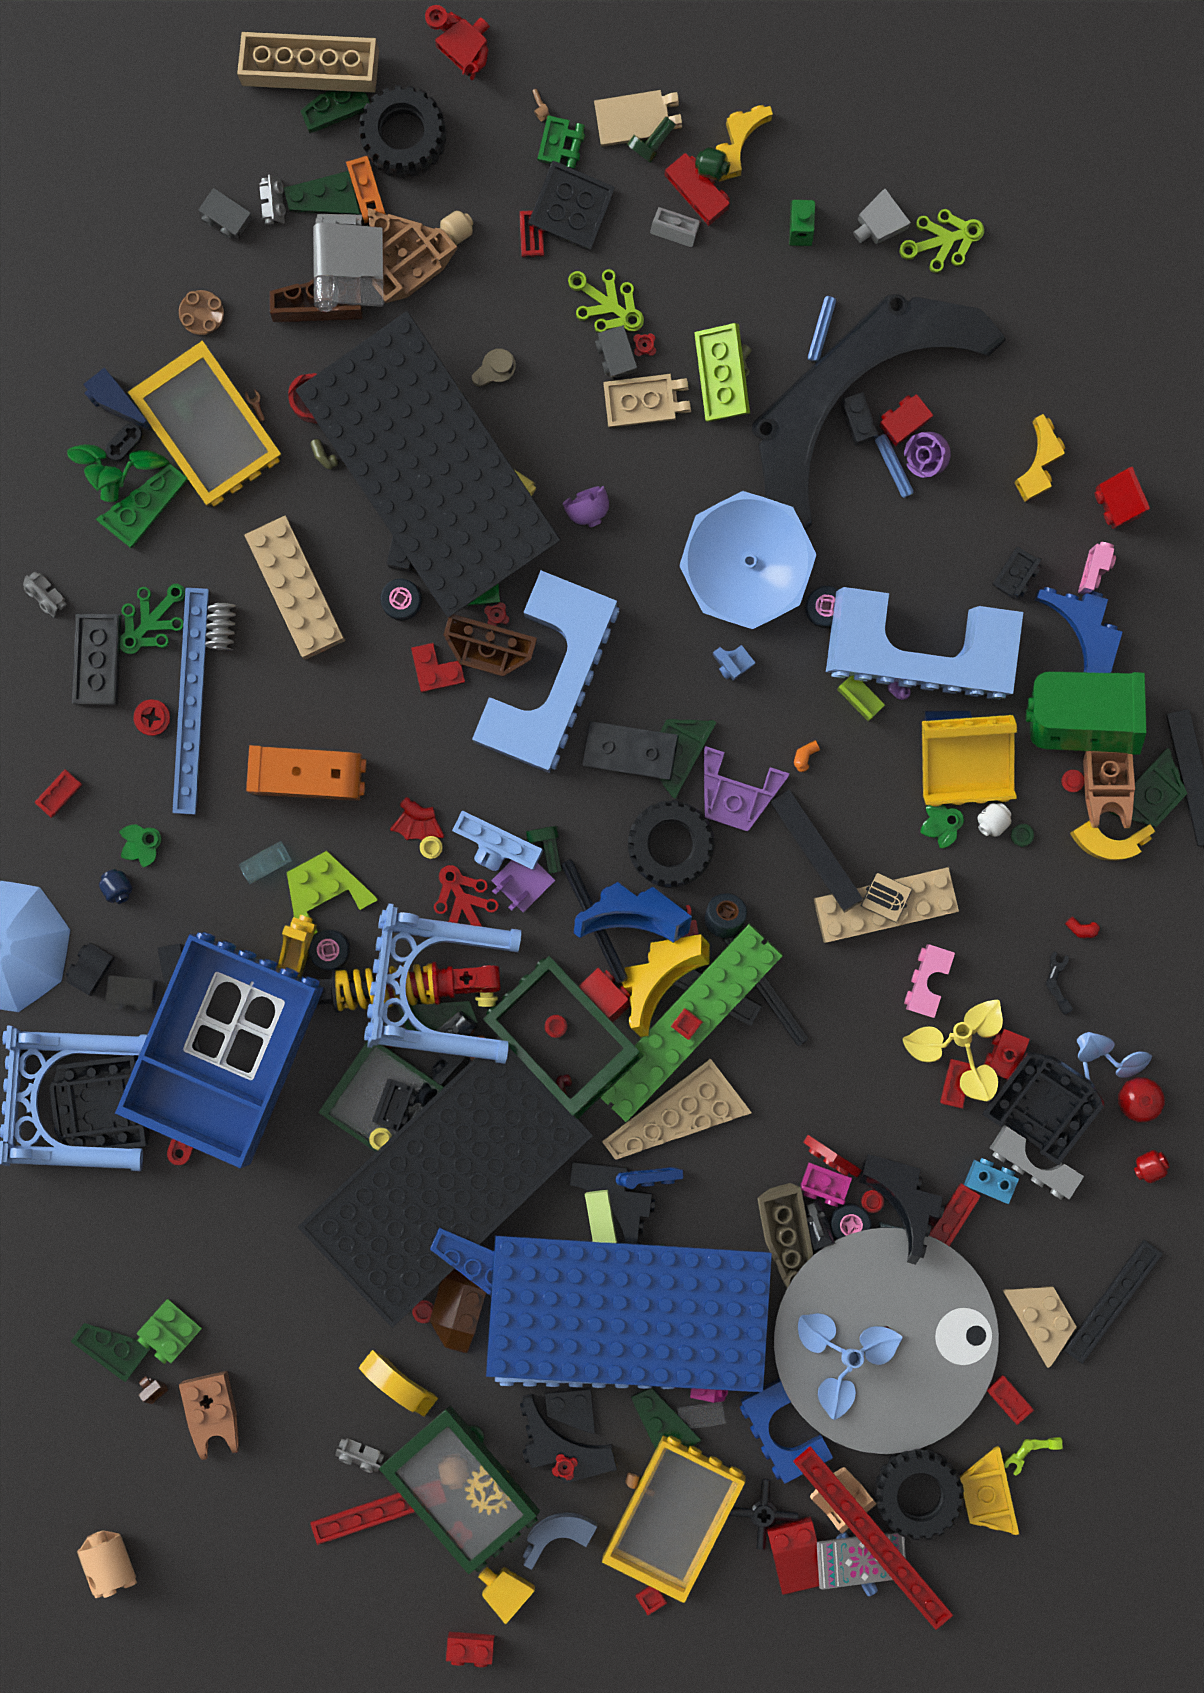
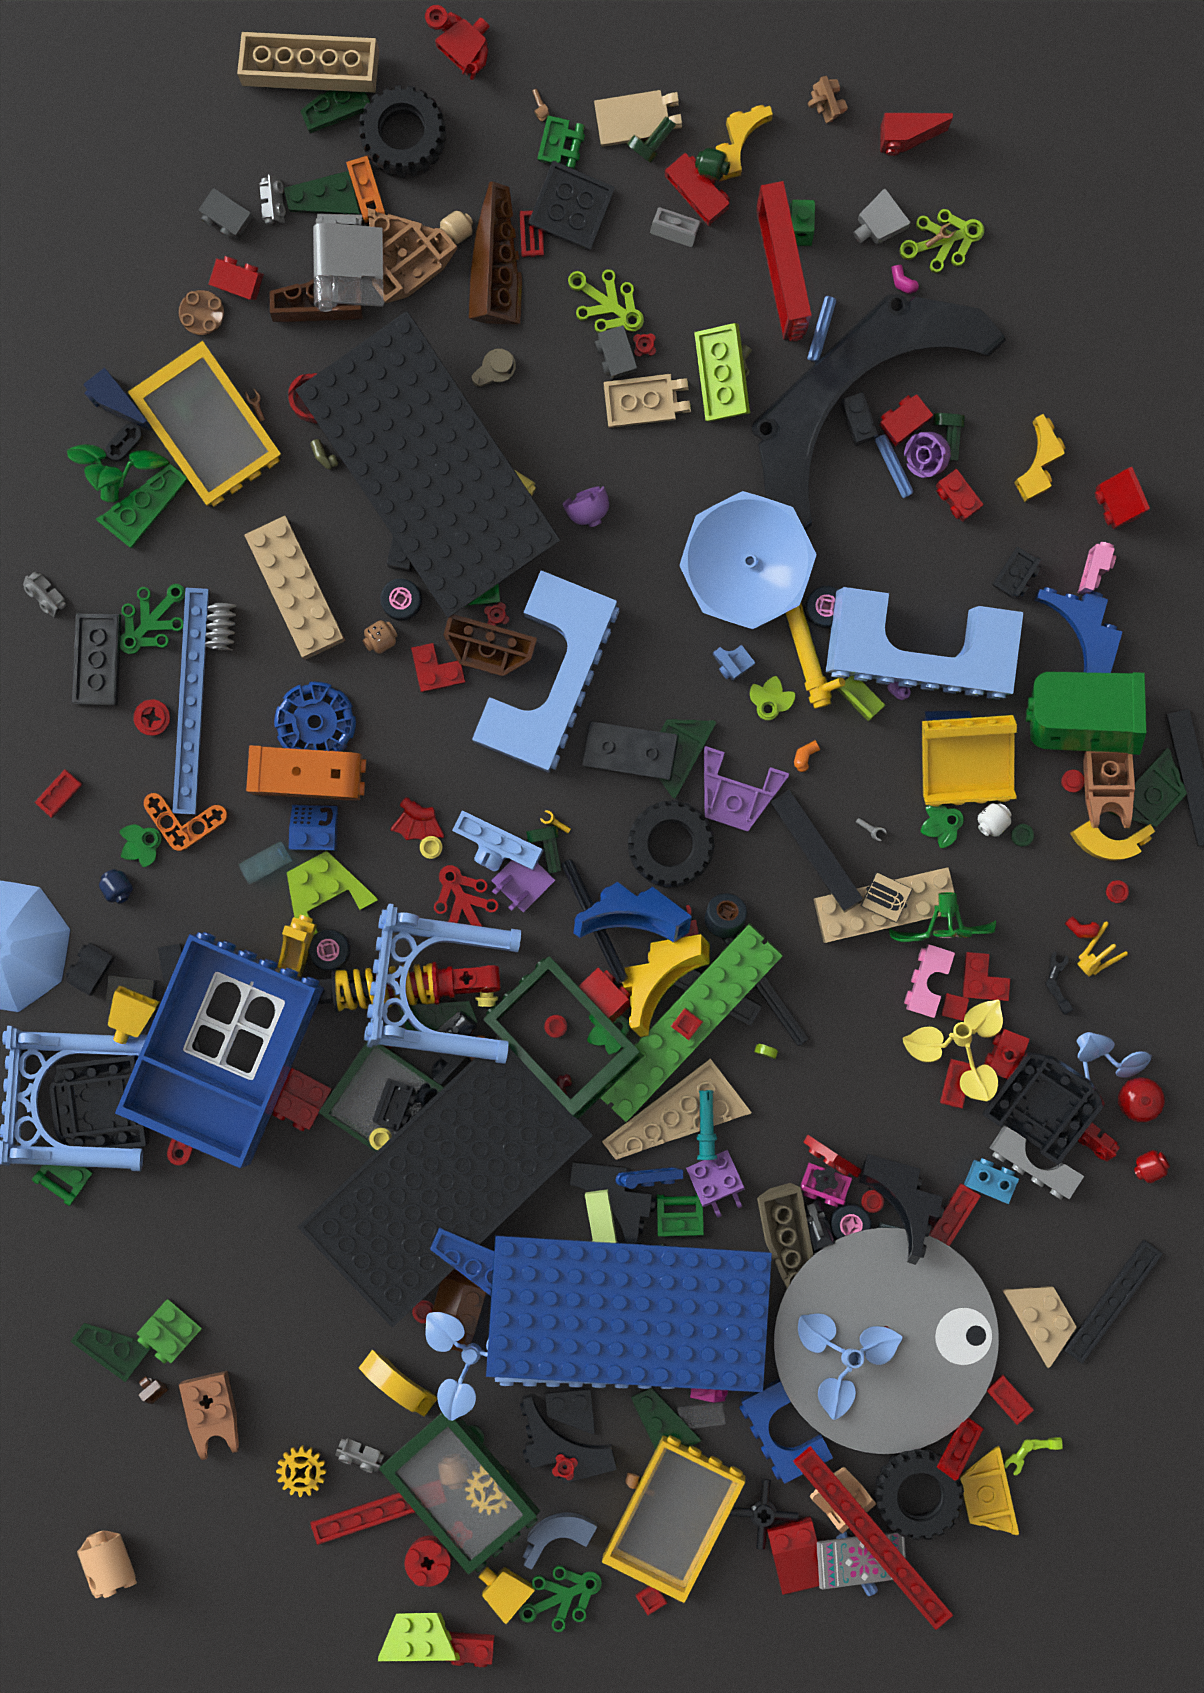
(72, 1175): none -> green plate
(129, 1013): none -> yellow torso
(185, 830): none -> orange beam
(236, 278): none -> red brick
(294, 1463): none -> yellow gear
(301, 1099): none -> red plate
(313, 828): none -> blue slope
(315, 707): none -> blue plate
(380, 637): none -> medium nougat head
(418, 1639): none -> lime wing
(421, 1572): none -> red brick
(441, 1333): none -> light blue plant
(494, 271): none -> reddish brown wedge
(555, 822): none -> yellow hand
(563, 1595): none -> green plant
(601, 1036): none -> green plate
(679, 1222): none -> green plate
(706, 1137): none -> teal pin
(716, 1180): none -> medium lavender plate
(766, 1051): none -> lime tile
(771, 695): none -> lime plate
(783, 261): none -> red window
(815, 681): none -> yellow cylinder
(825, 101): none -> medium nougat hips
(830, 1183): none -> black plate
(871, 829): none -> light grey hand
(903, 283): none -> dark pink arm
(908, 130): none -> red slope
(942, 234): none -> medium nougat hand
(948, 907): none -> green plant
(954, 423): none -> dark green piece
(954, 1007): none -> red tile
(958, 495): none -> red brick
(960, 1448): none -> red tile
(978, 984): none -> red plate
(1091, 964): none -> yellow plant
(1103, 1147): none -> red hinge
(1117, 891): none -> red plate

